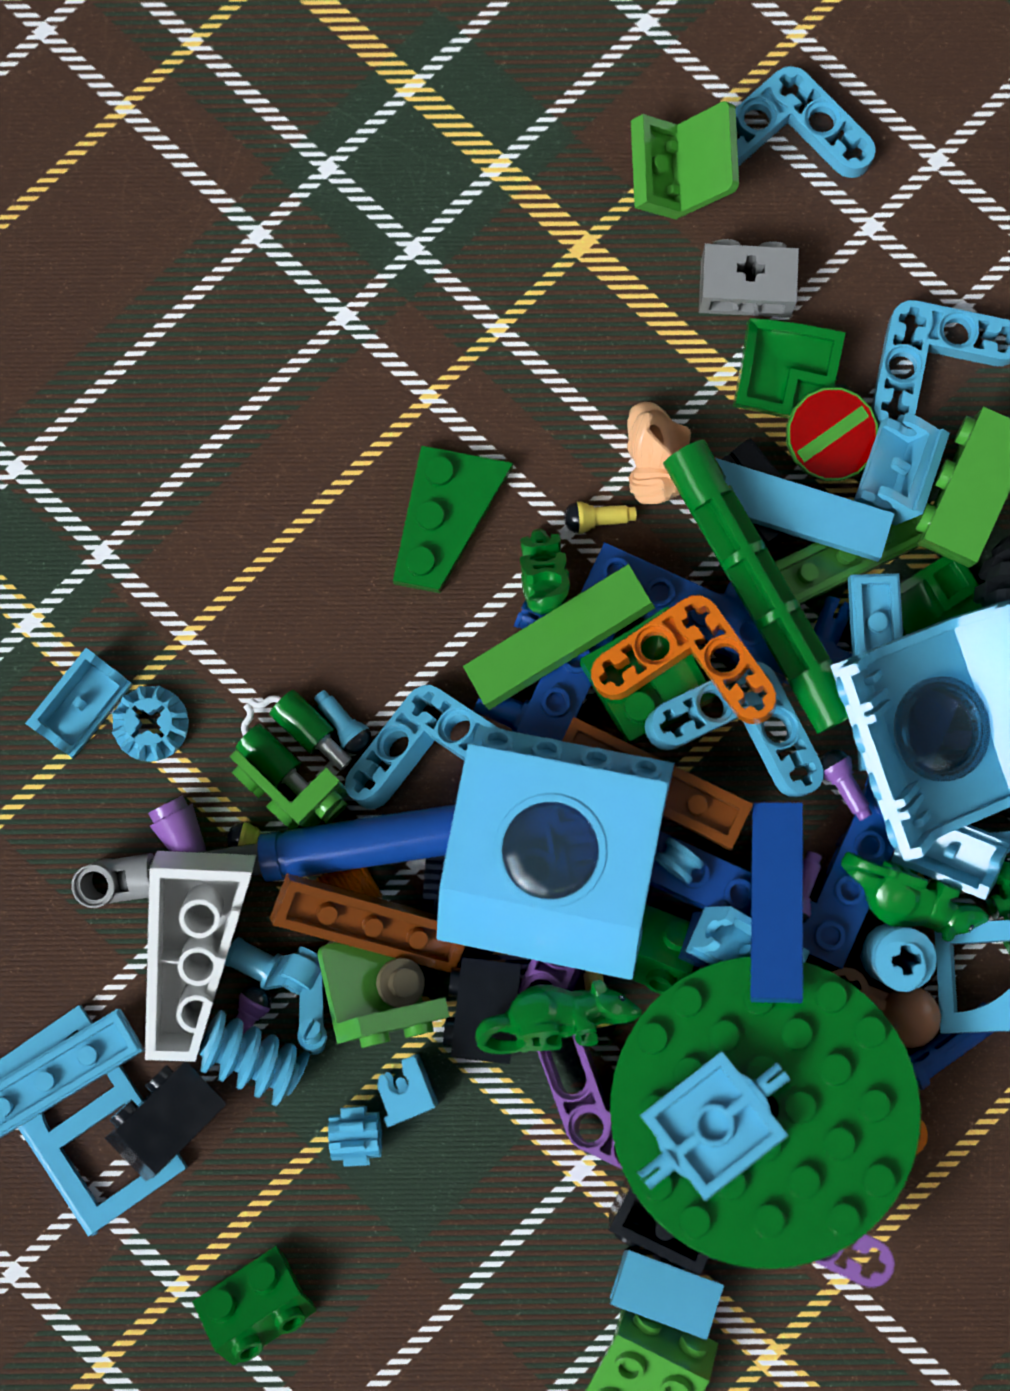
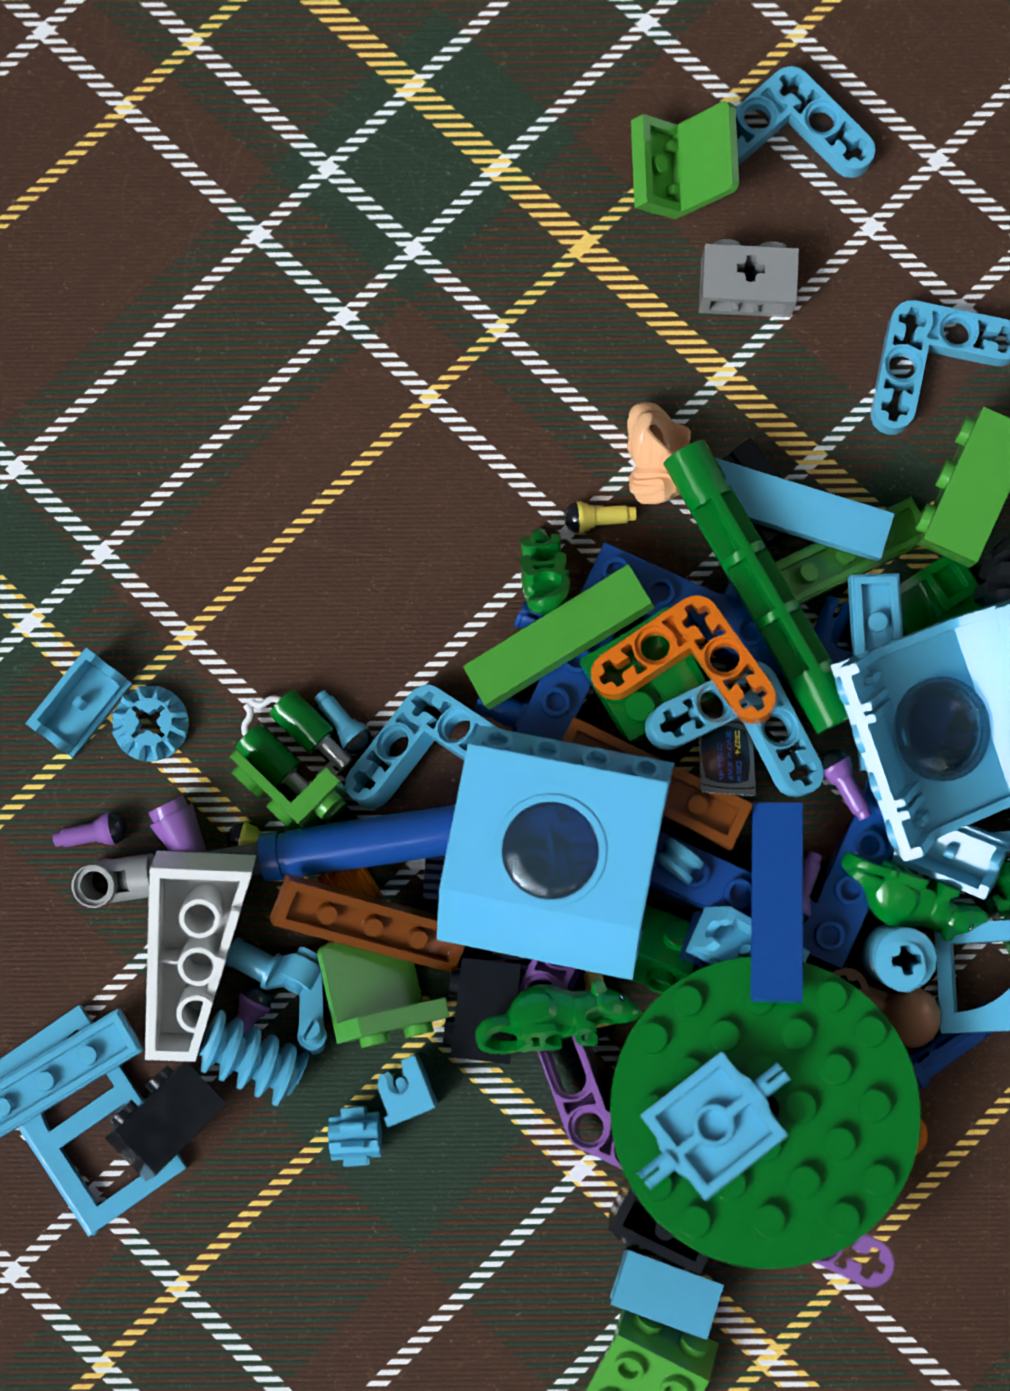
(107, 829): none -> medium lavender piece
(253, 1307): green bracket -> none
(400, 982): dark tan plate -> none
(443, 512): green wing -> none
(727, 760): none -> black sticker
(785, 364): green plate -> none
(831, 434): red piece -> none
(902, 467): medium azure hinge -> none

